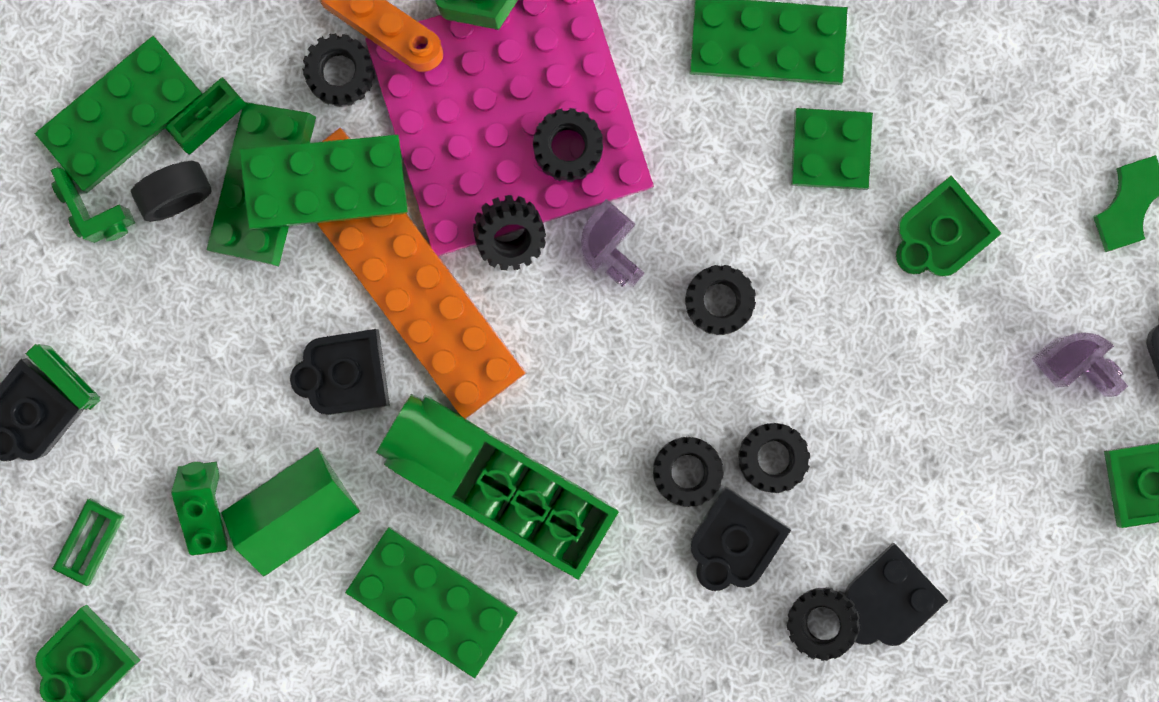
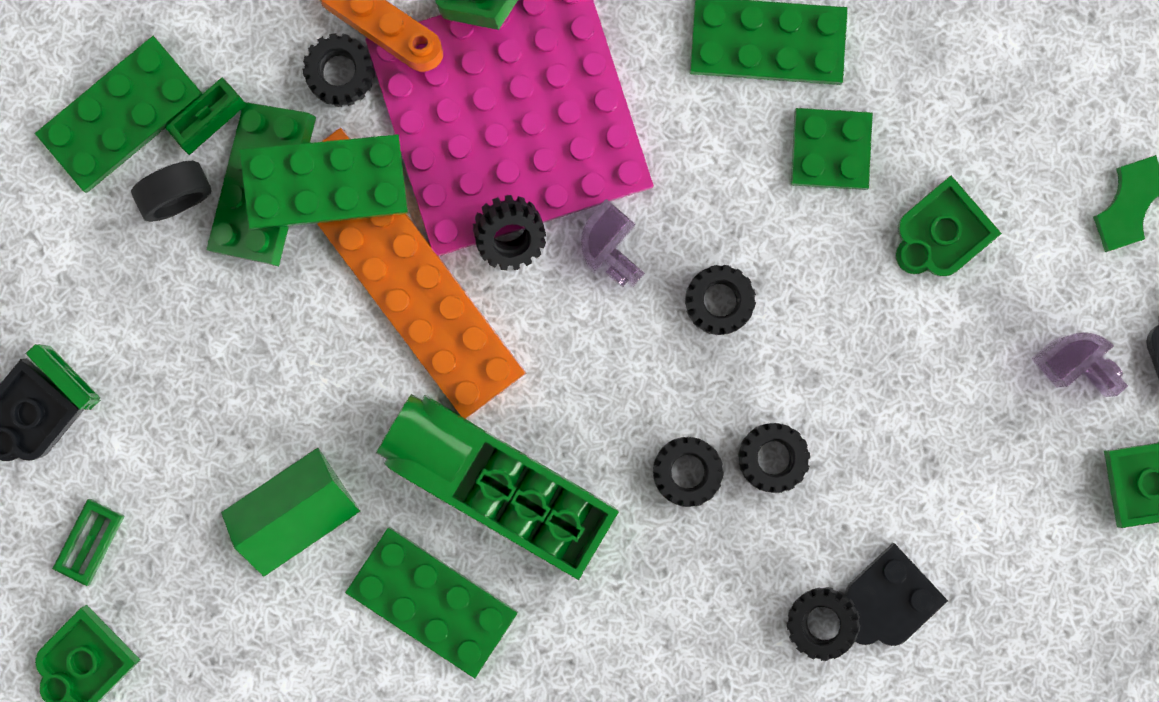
(109, 224): green bracket -> none
(198, 509): green bracket -> none
(342, 373): black plate -> none
(576, 122): black tyre -> none
(735, 542): black plate -> none

